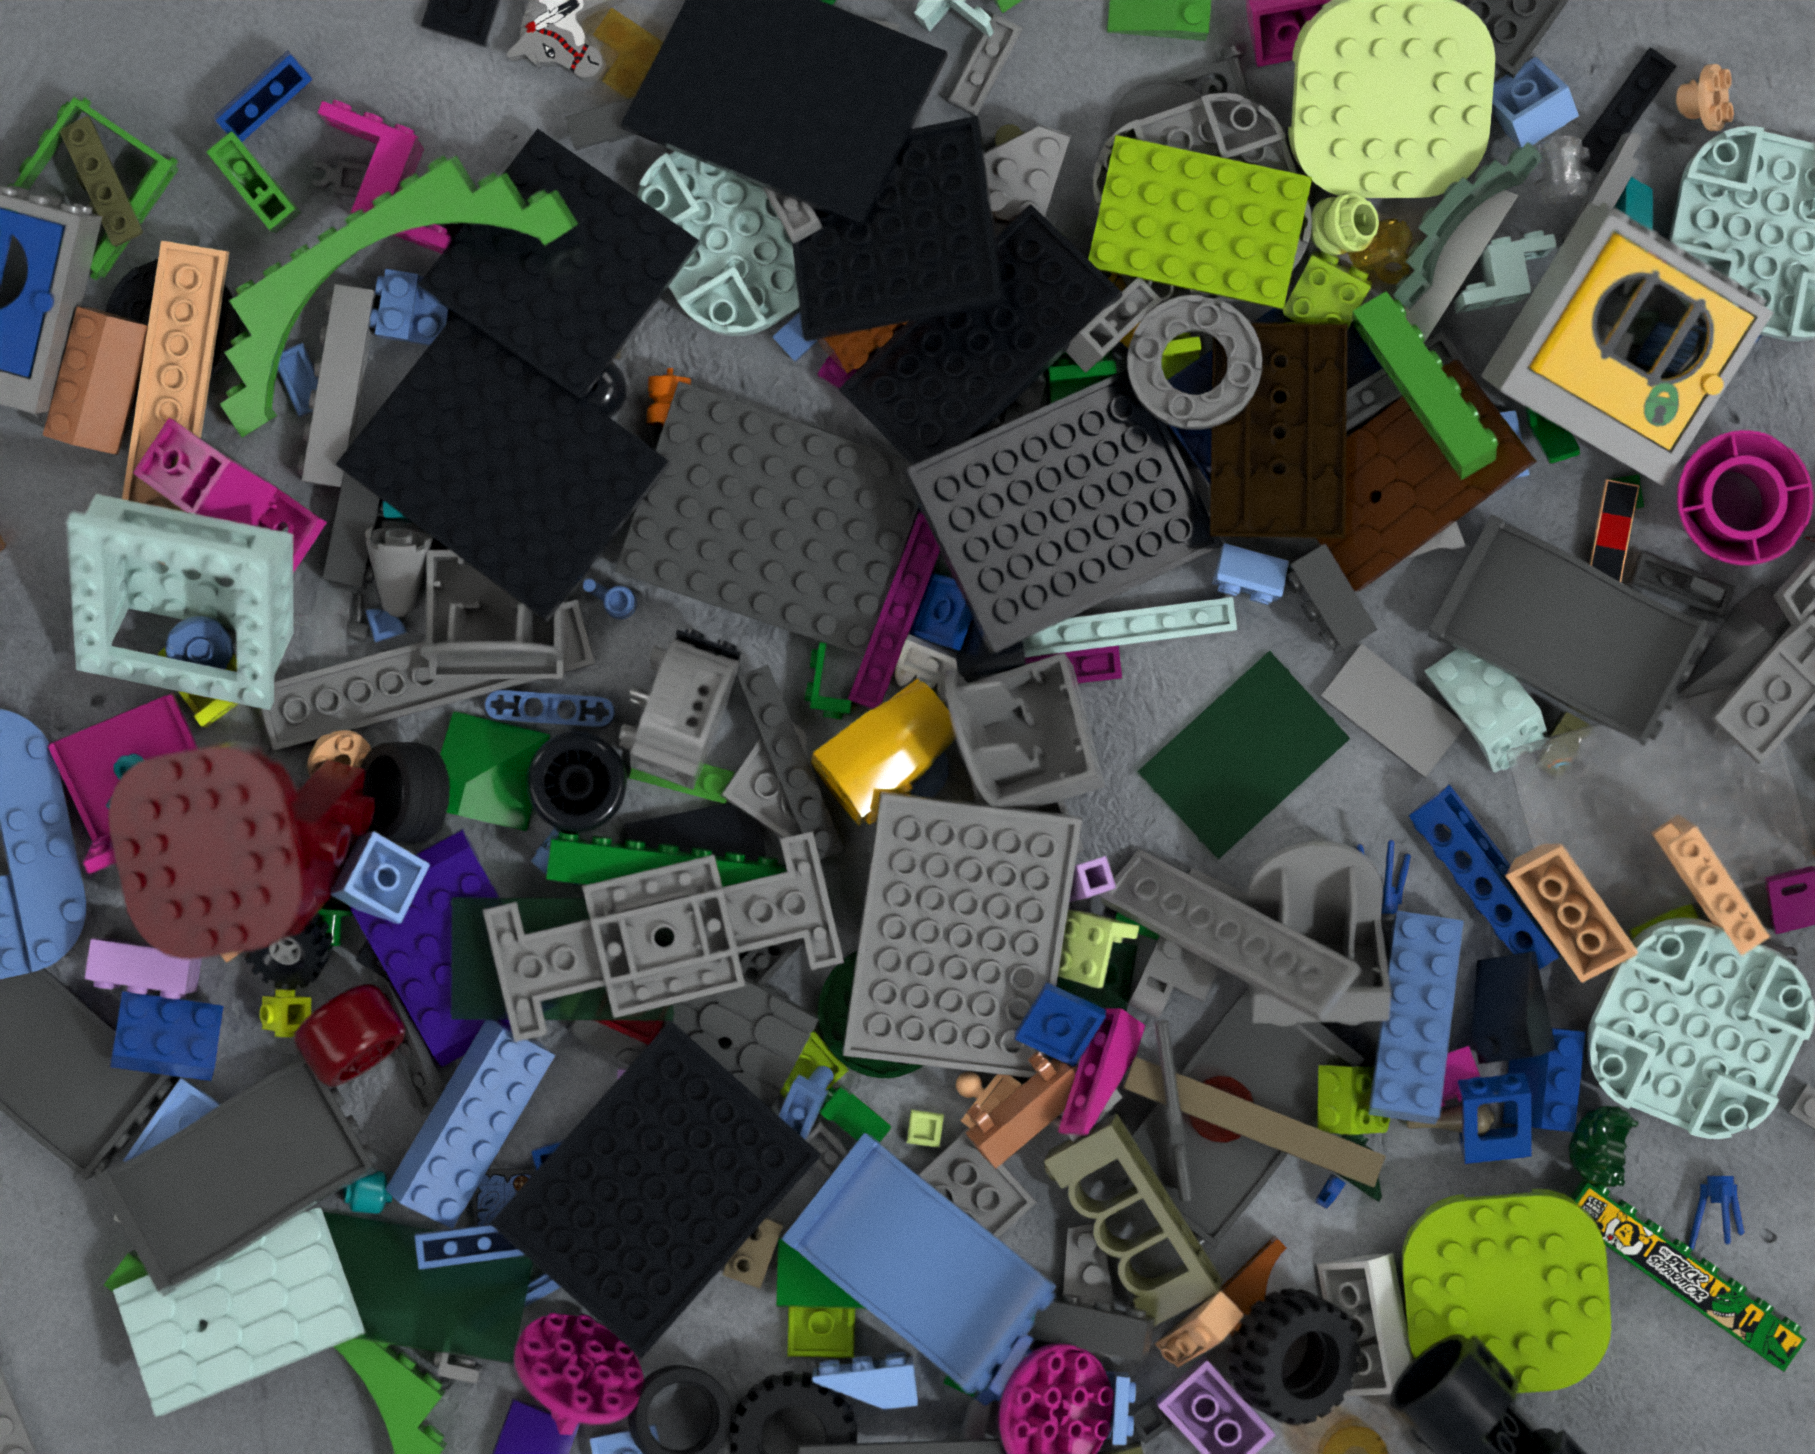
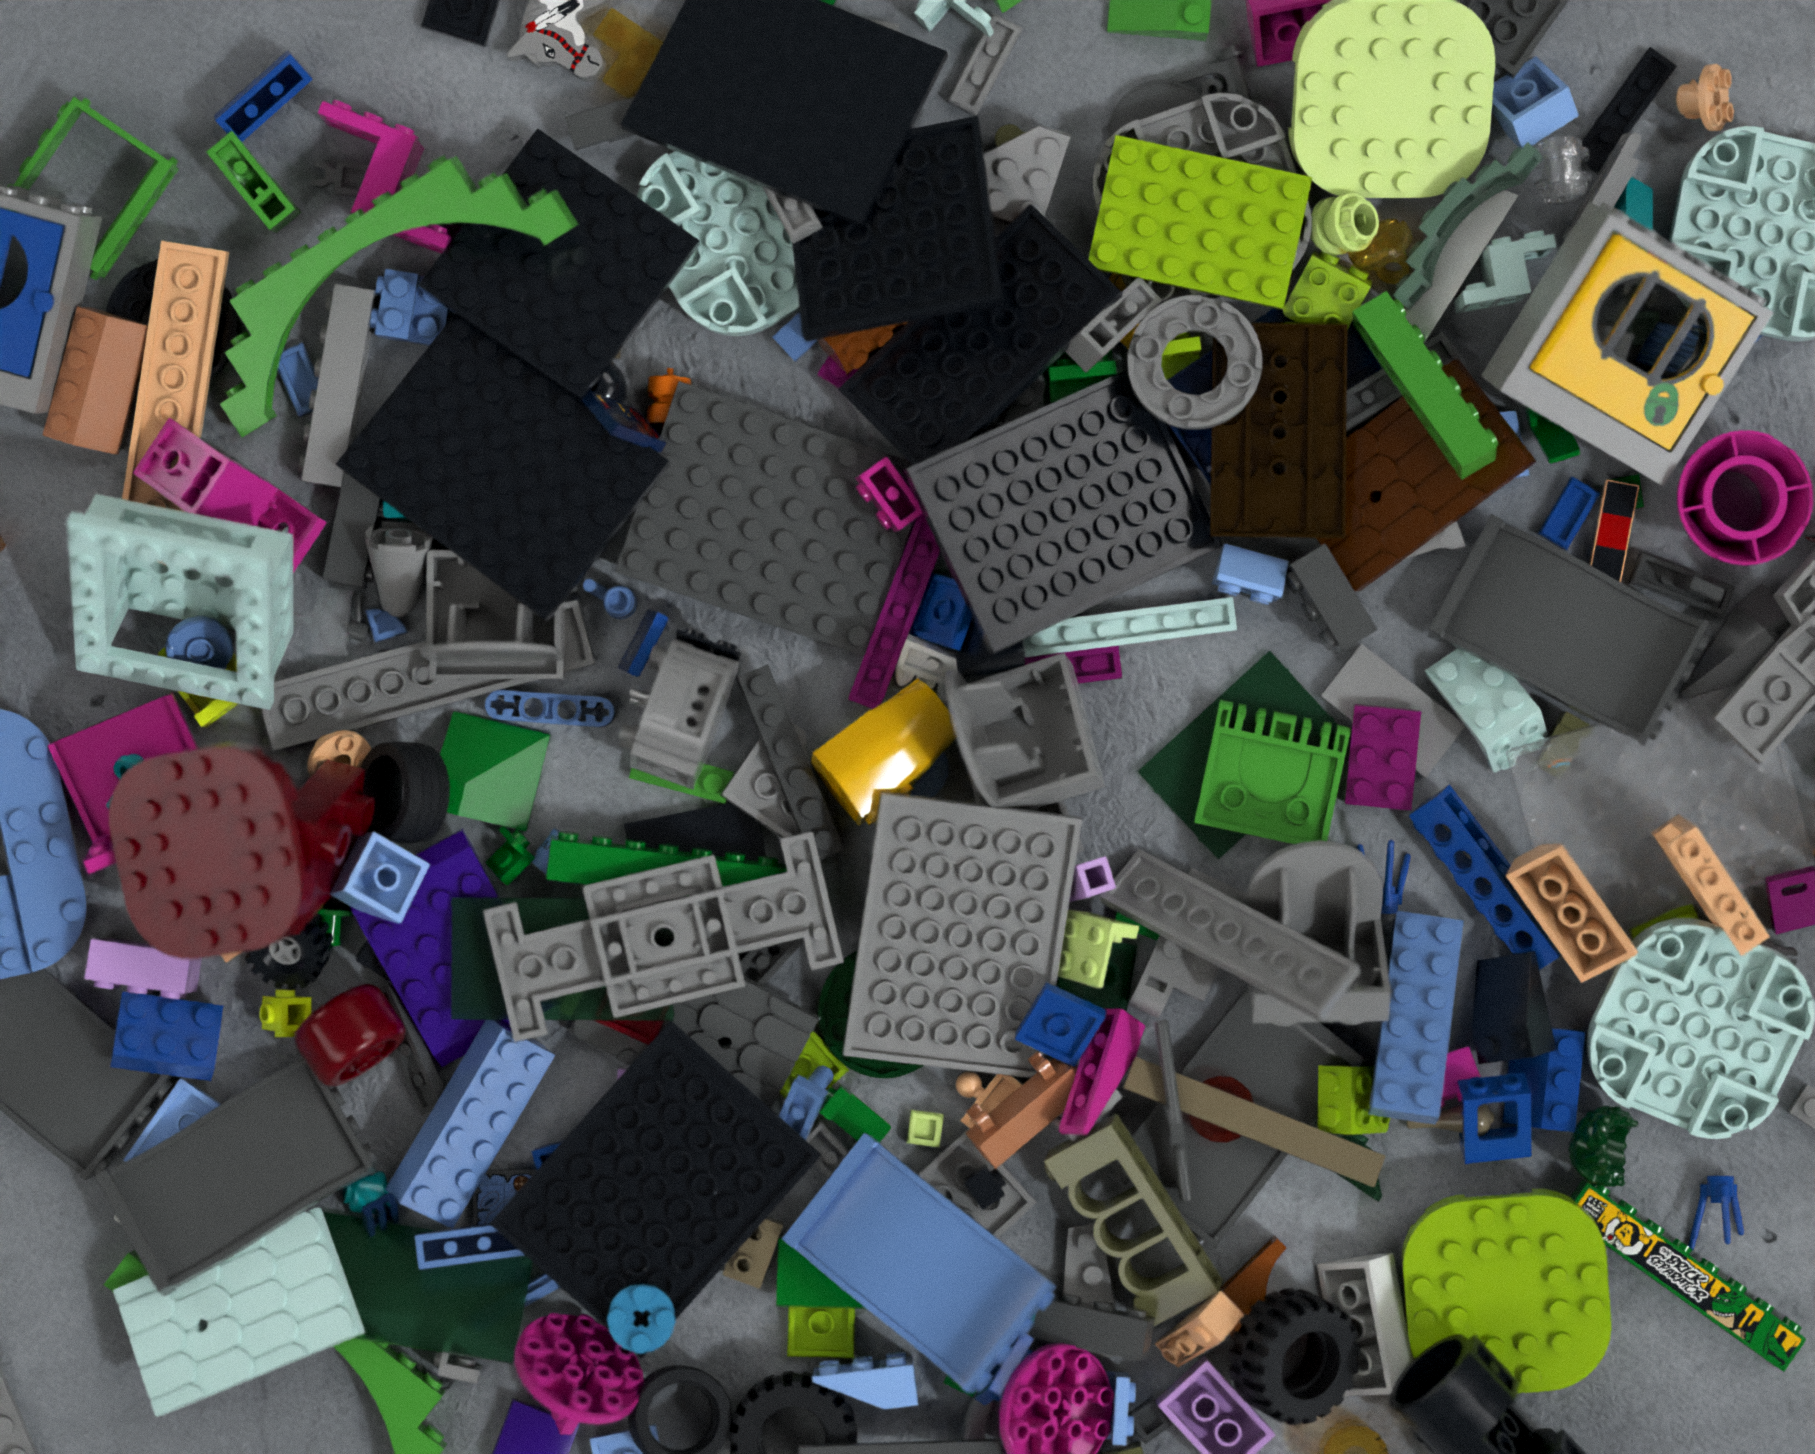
(101, 181): olive bracket -> none
(382, 1216): none -> dark blue tile
(511, 856): none -> green bracket
(583, 755): black wheel -> none
(624, 421): none -> dark blue tile
(641, 1298): none -> dark azure plate
(643, 642): none -> blue tile
(831, 707): green bracket -> none
(889, 494): none -> dark pink brick
(985, 1186): none -> black plate
(1269, 781): none -> bright green hinge
(1330, 1191): blue tile -> none
(1383, 757): none -> magenta plate
(1568, 513): none -> blue tile

